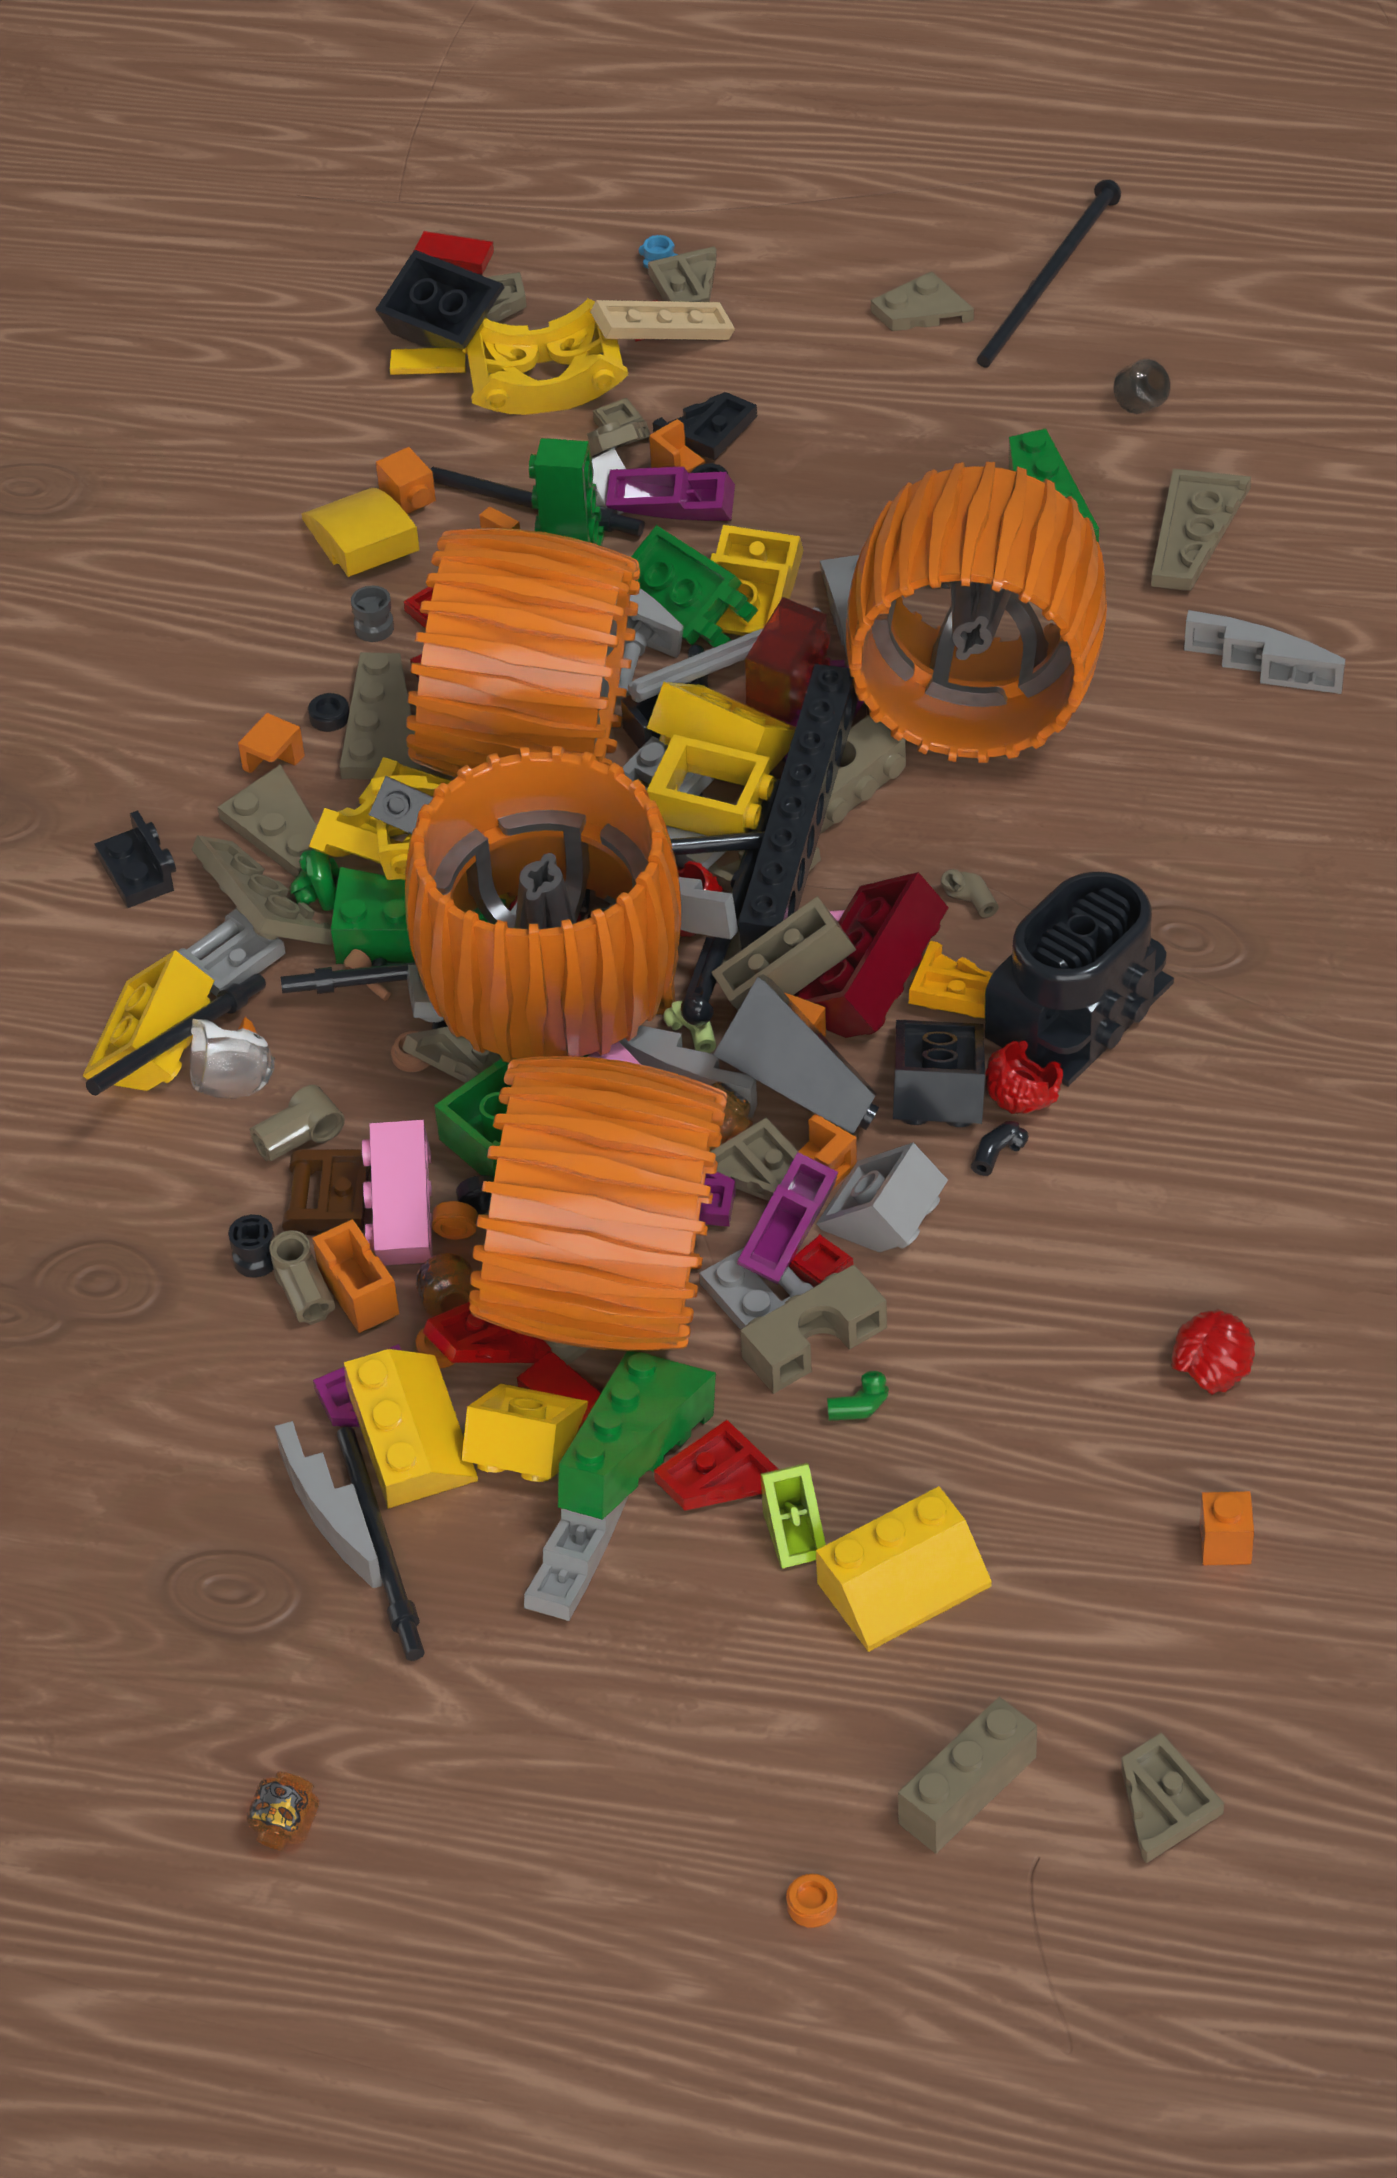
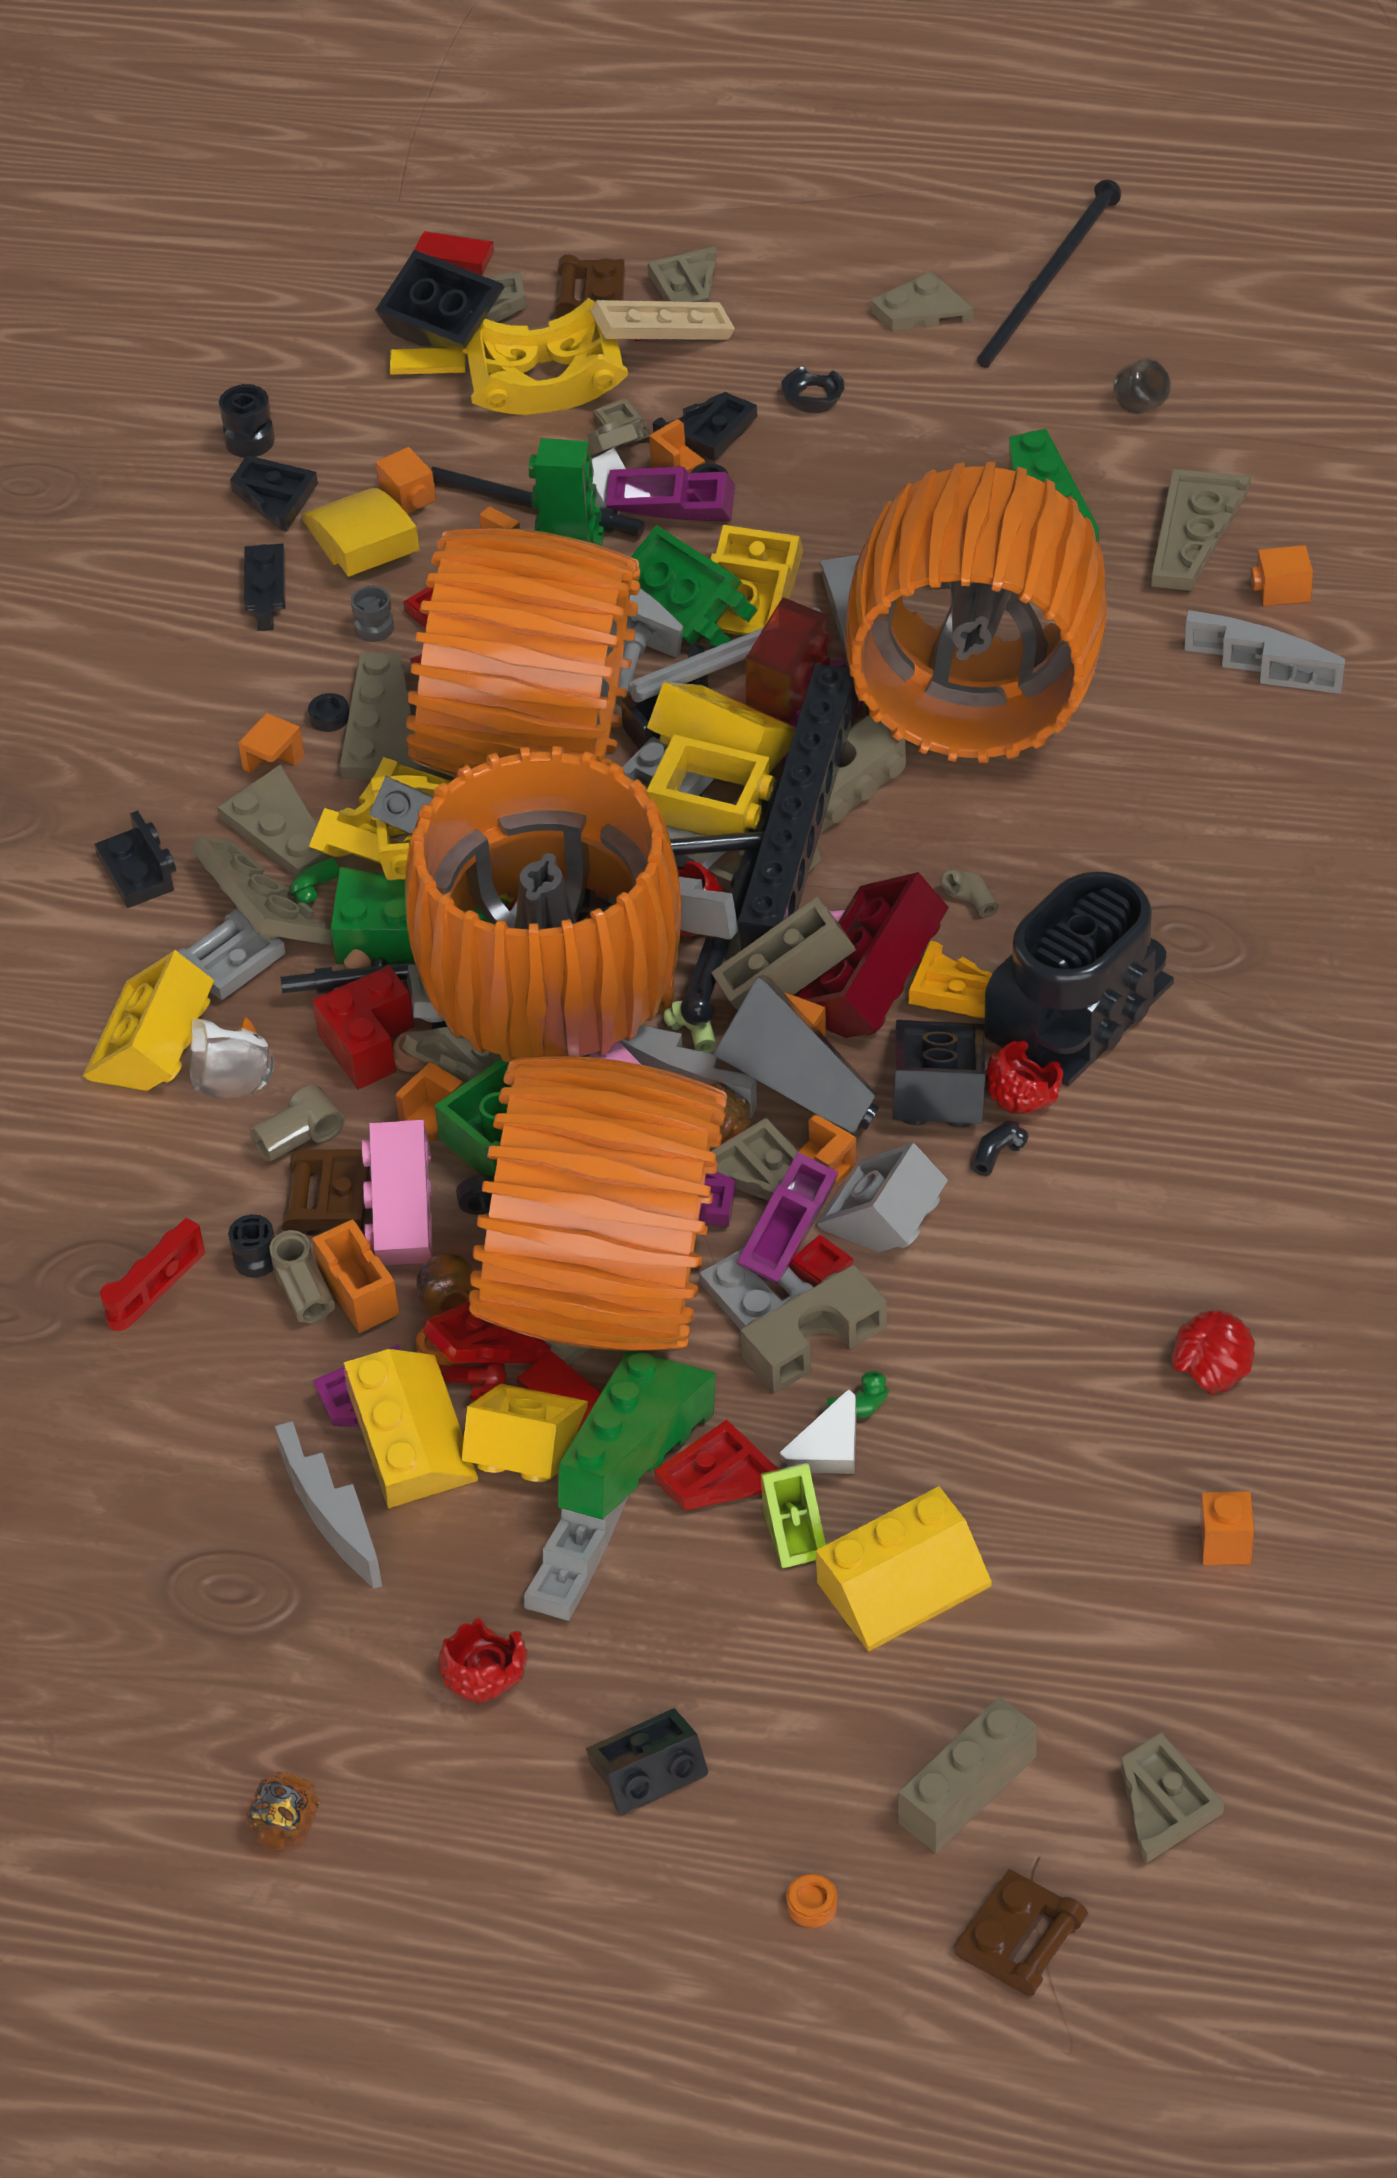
(152, 1275): none -> red plate
(227, 1001): black bar -> none
(246, 420): none -> black wheel
(264, 582): none -> black hinge
(273, 488): none -> black wing
(319, 871): green arm -> none
(361, 1020): none -> red brick
(401, 1612): black bar -> none
(422, 1092): none -> orange panel
(454, 1220): orange tile -> none
(481, 1663): none -> red hair
(487, 1377): none -> red piece
(603, 281): none -> reddish brown plate
(648, 1760): none -> black bracket
(656, 248): dark azure plate -> none
(800, 378): none -> black piece
(828, 1441): none -> white slope
(1007, 1923): none -> reddish brown plate
(1283, 575): none -> orange brick

